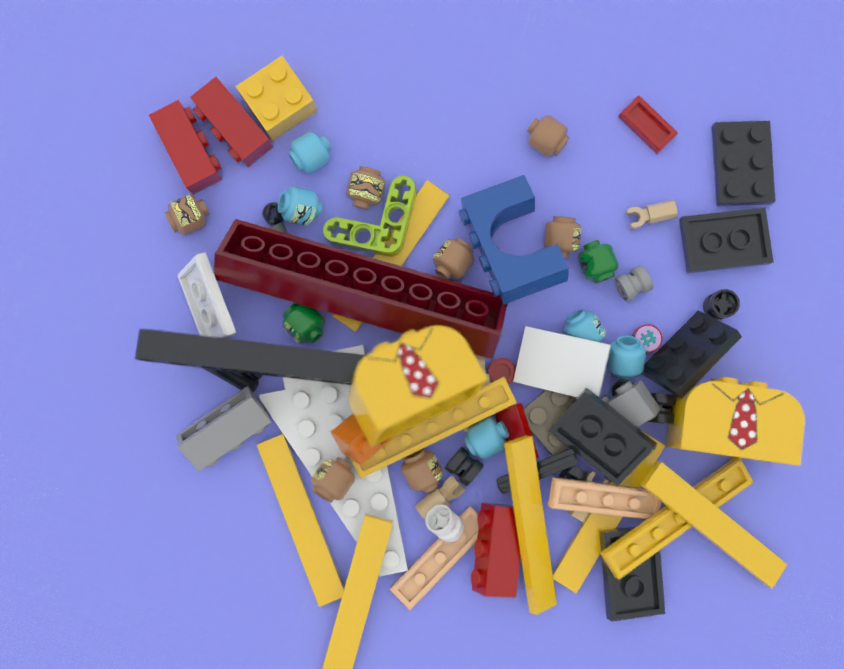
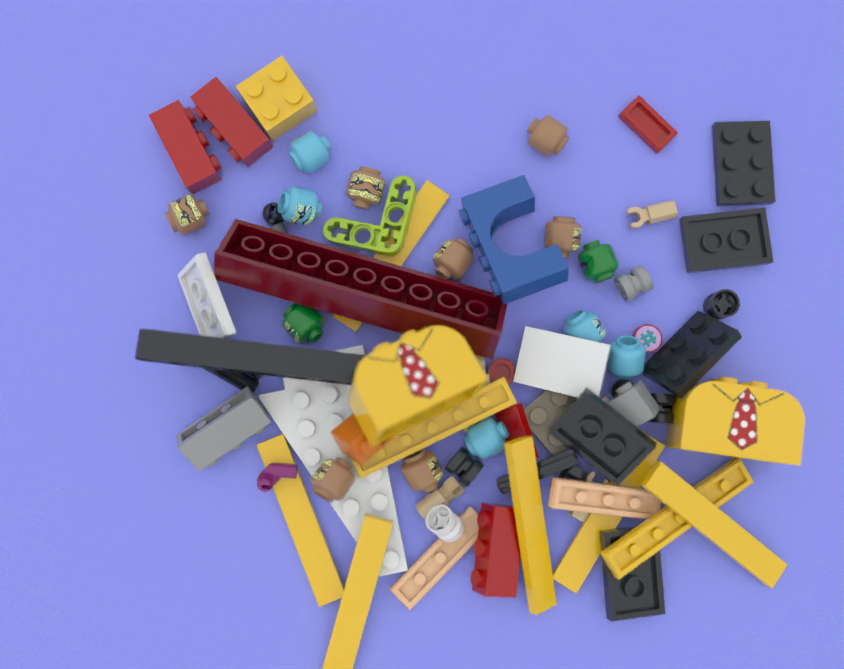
(274, 473): none -> magenta arm

